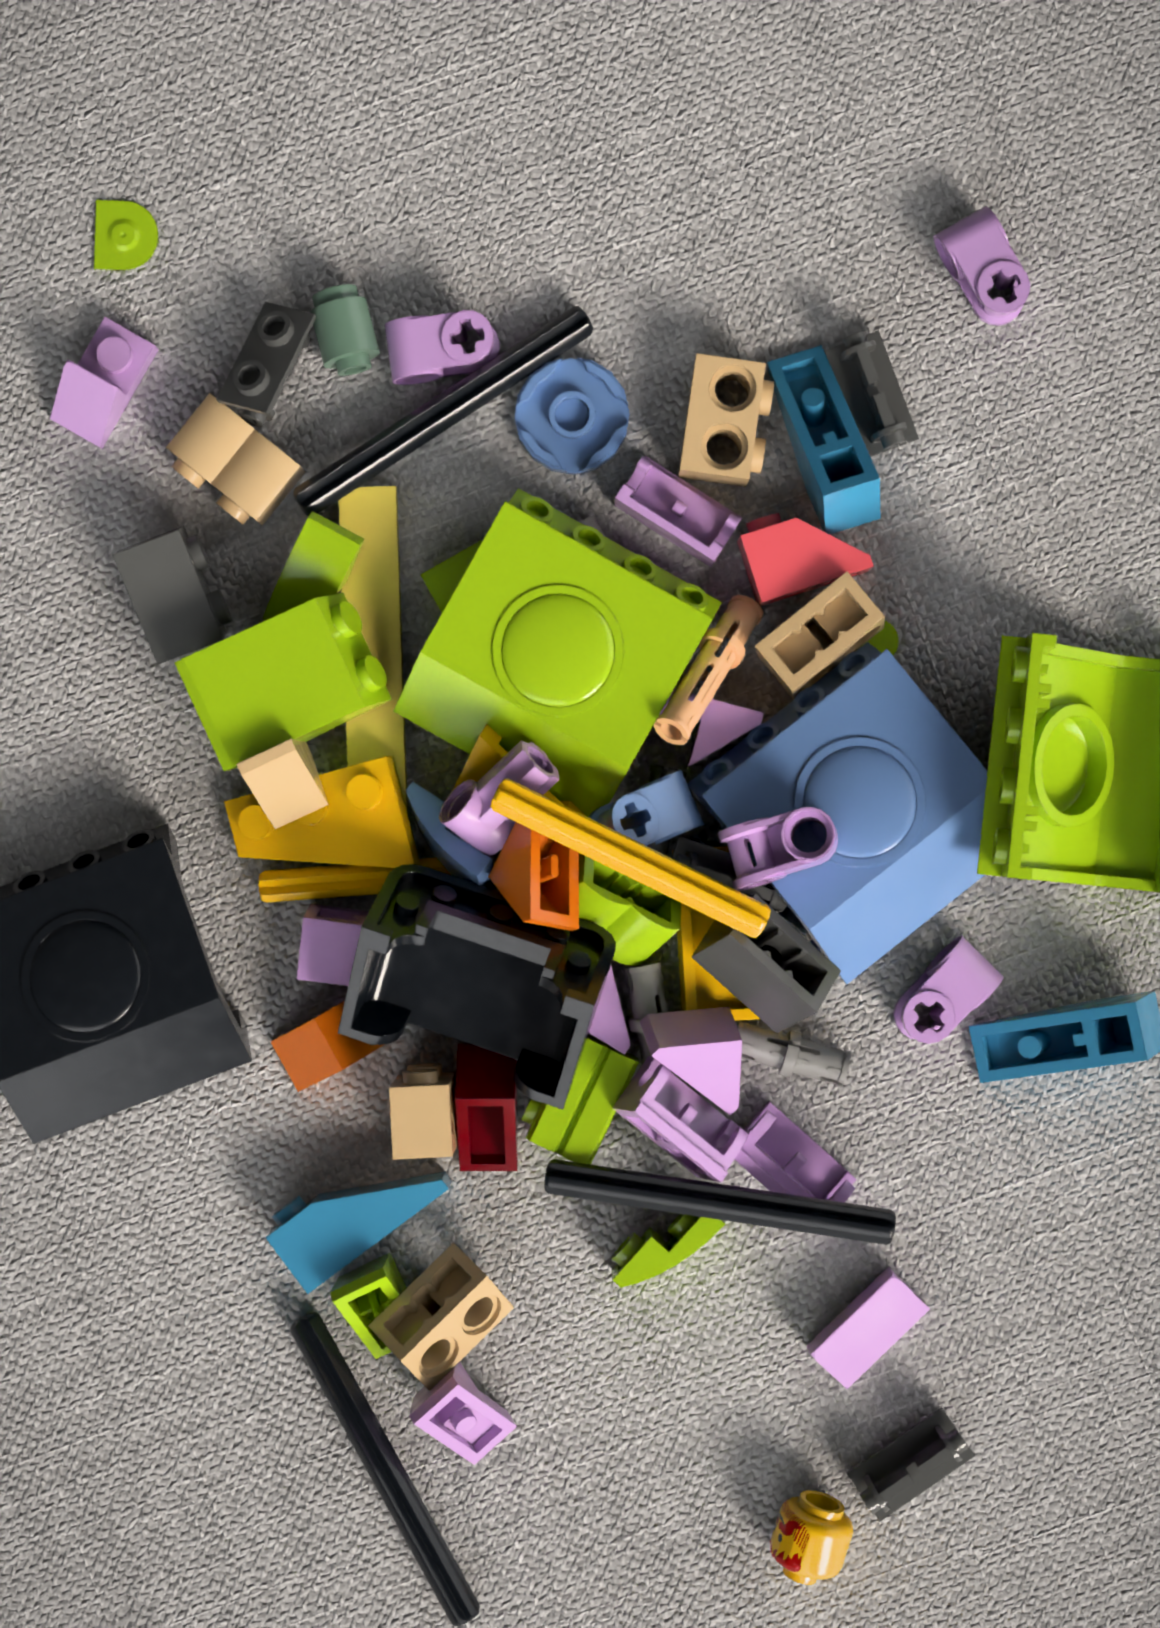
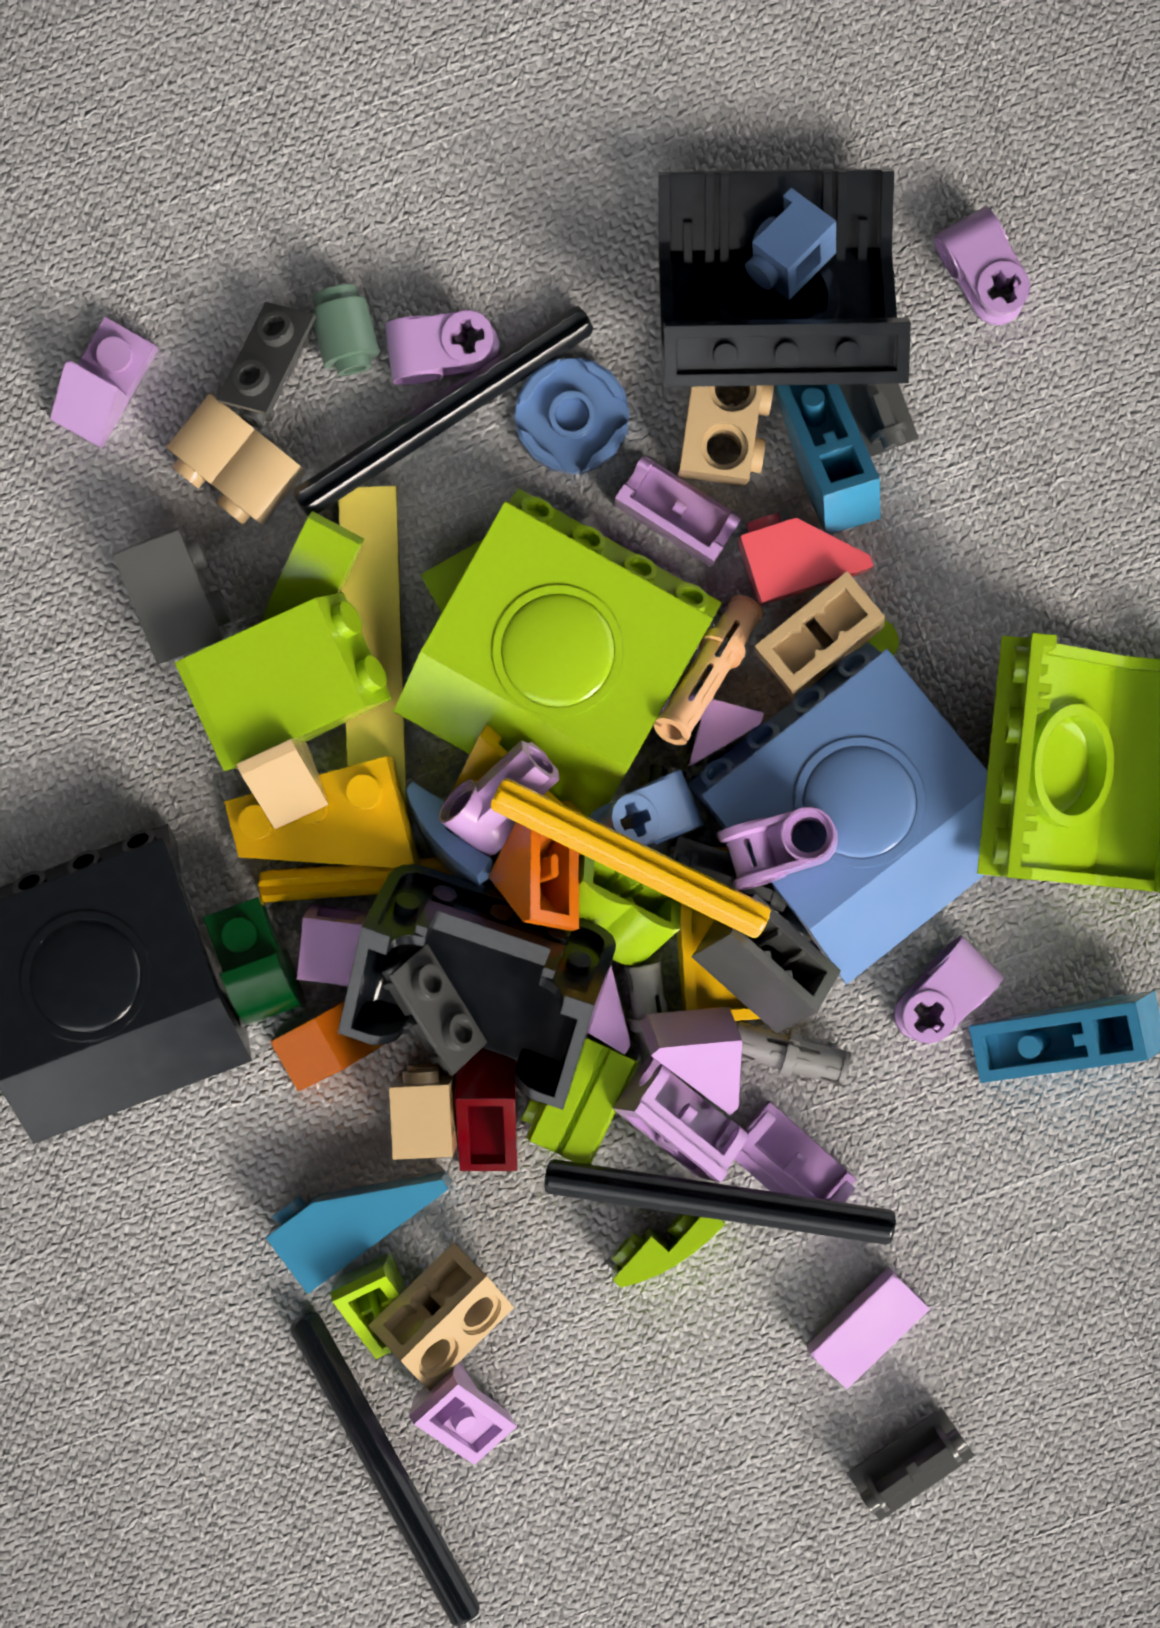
(123, 235): lime piece -> none
(254, 968): none -> dark green brick
(440, 1014): none -> dark grey hinge
(735, 333): none -> black panel
(792, 246): none -> medium blue brick
(811, 1537): yellow head -> none

